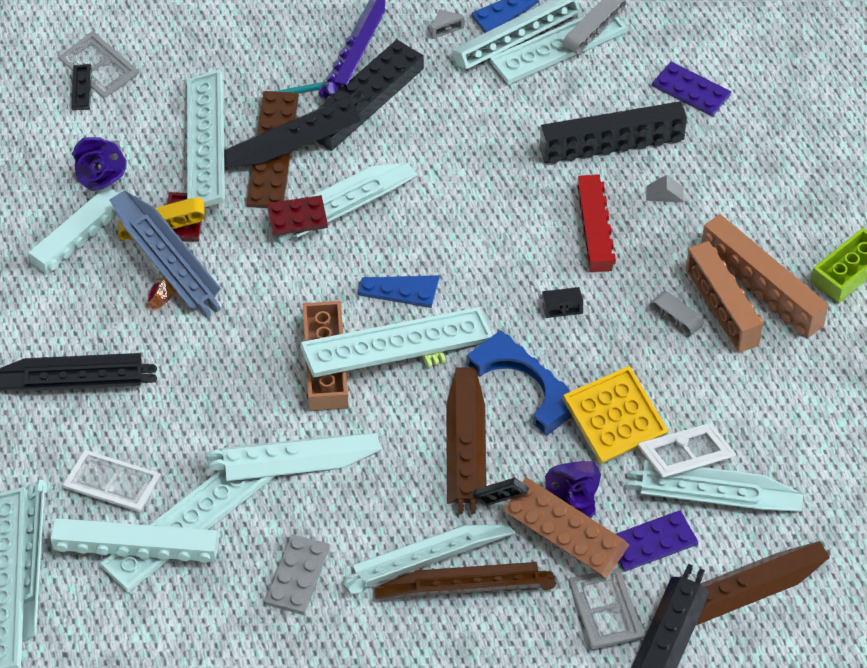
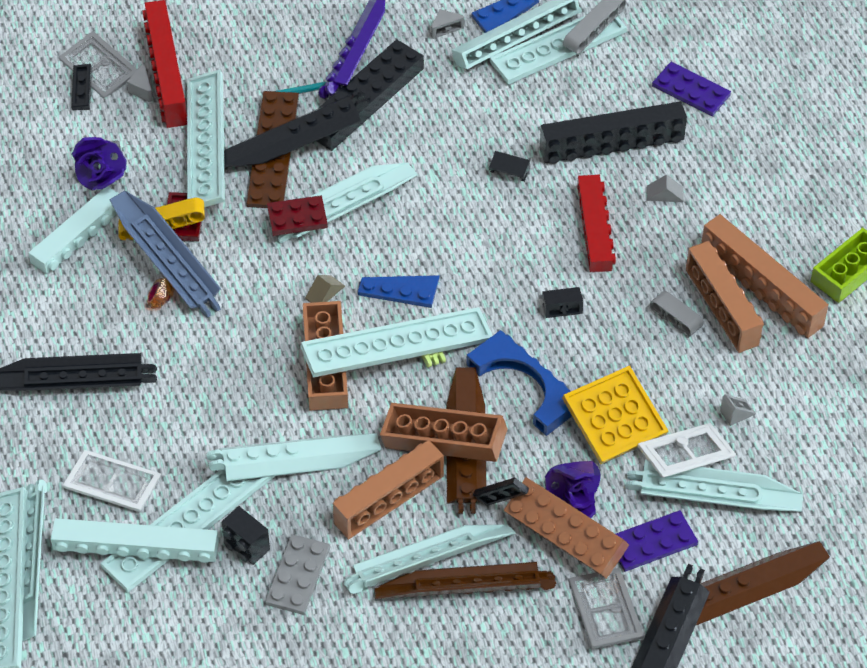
(139, 84): none -> light grey slope
(165, 64): none -> red brick
(245, 535): none -> black brick
(323, 289): none -> dark tan slope
(388, 489): none -> nougat brick
(450, 431): none -> nougat brick
(510, 165): none -> black hinge
(735, 409): none -> light grey slope

